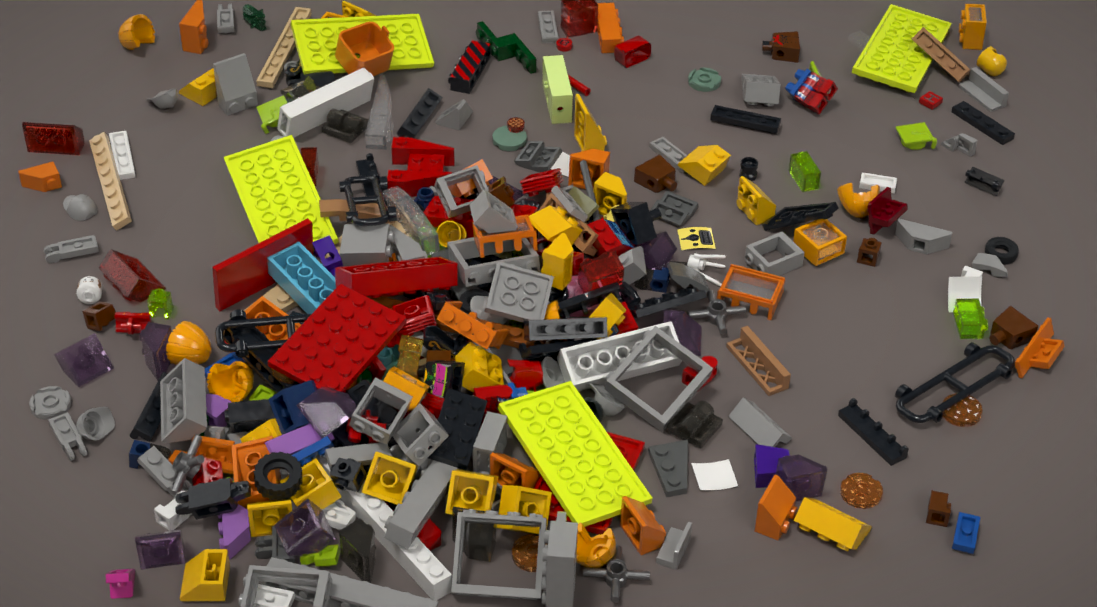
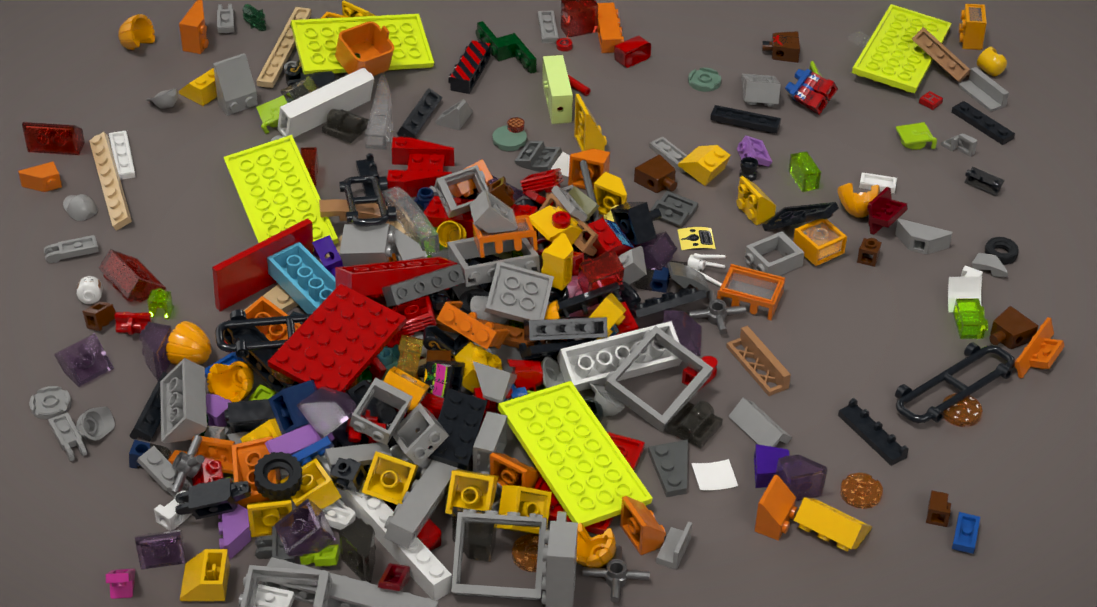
(394, 577): none -> dark red slope
(423, 285): none -> dark grey brick
(494, 382): none -> light grey slope
(536, 197): none -> red tile
(561, 219): none -> red tile
(754, 148): none -> medium lavender bracket

